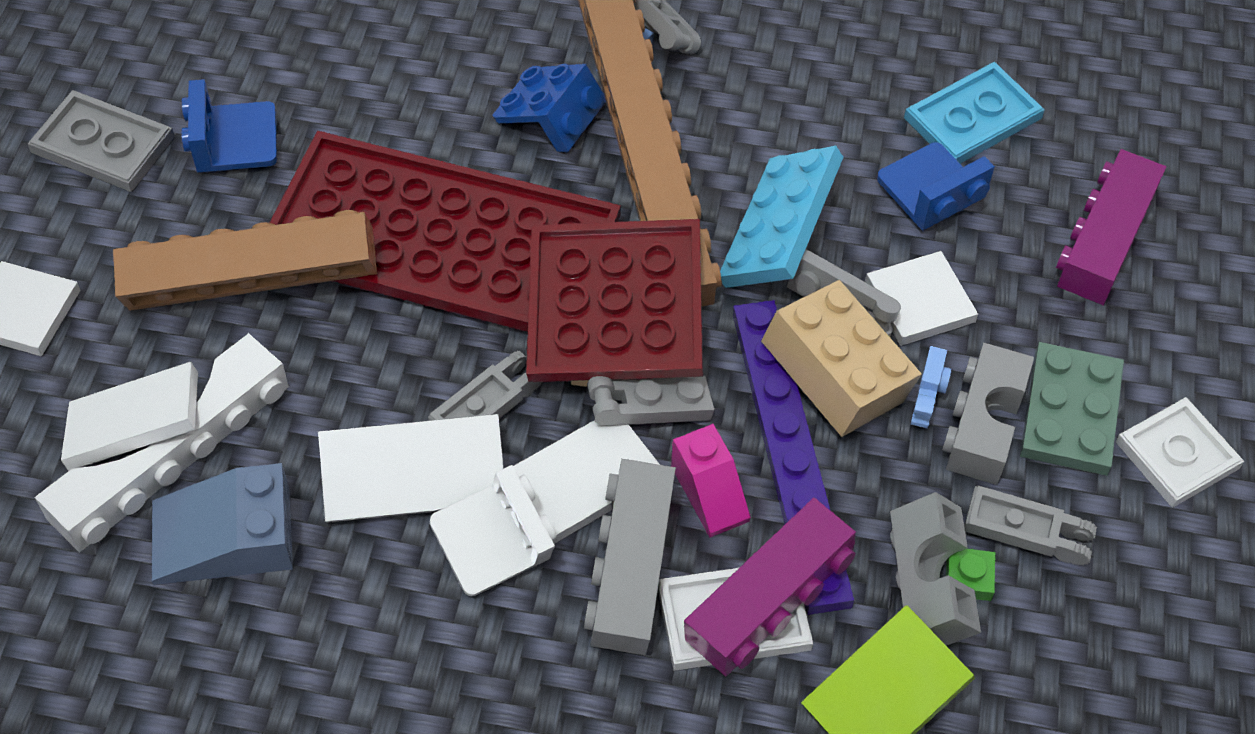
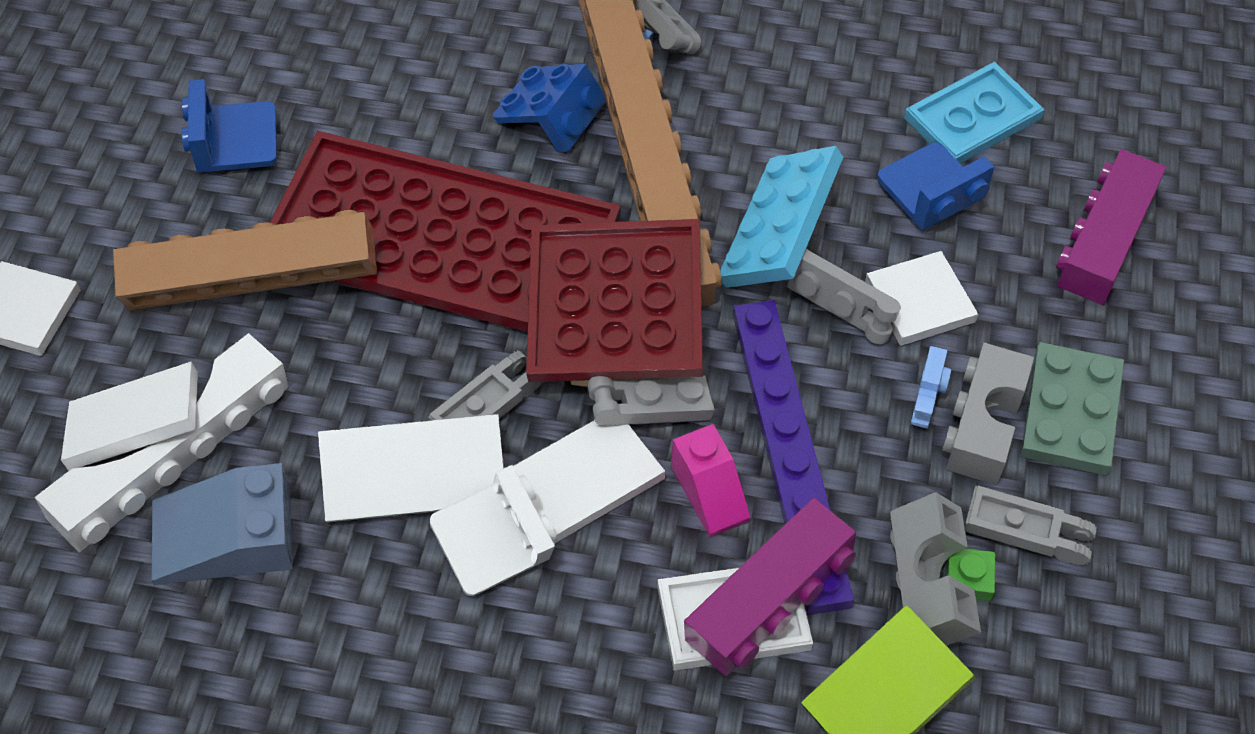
(101, 140): light grey tile -> none
(632, 557): light grey brick -> none
(840, 357): tan brick -> none
(1179, 452): white tile -> none

